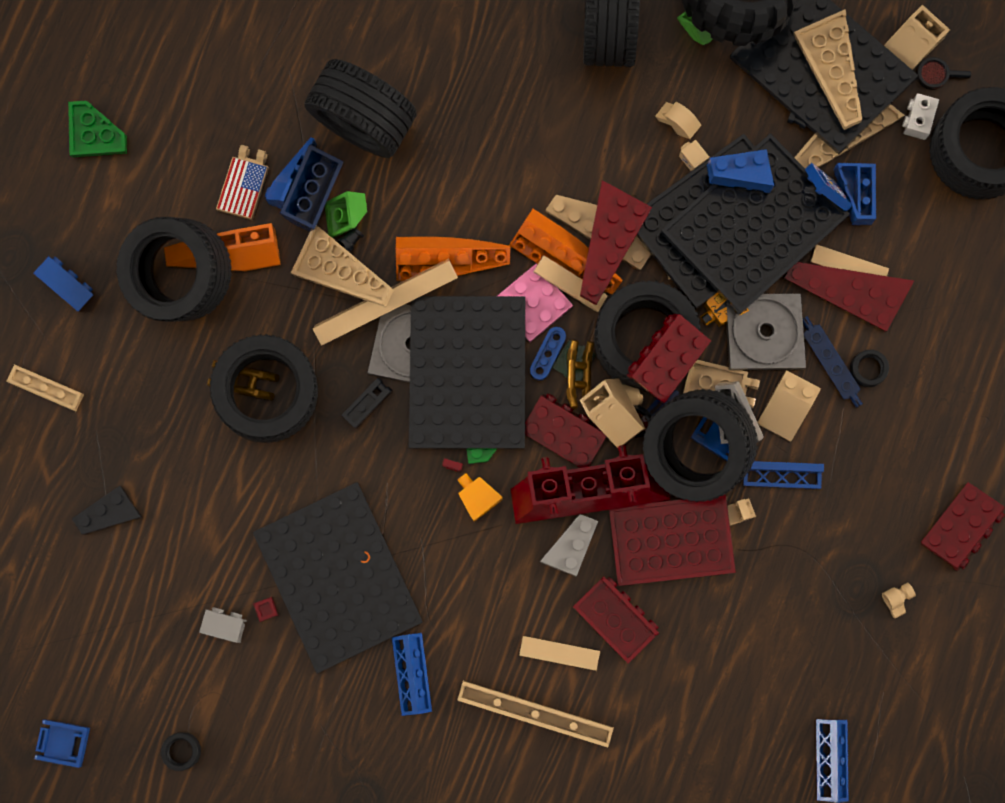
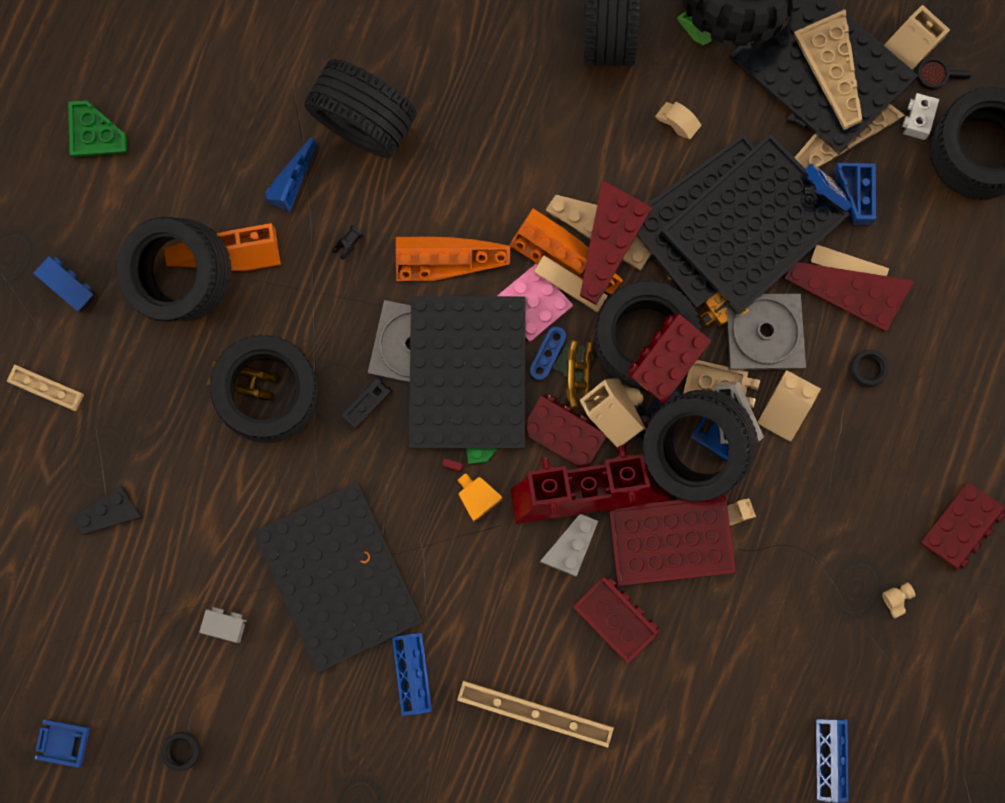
(243, 184): tile -> none
(266, 609): dark red tile -> none
(311, 188): dark blue slope -> none
(332, 266): tan wing -> none
(344, 212): bright green slope -> none
(402, 294): tan tile -> none
(559, 653): tan tile -> none
(693, 155): tan brick -> none
(743, 170): blue wedge -> none
(777, 467): blue fence -> none
(831, 362): dark blue plate -> none

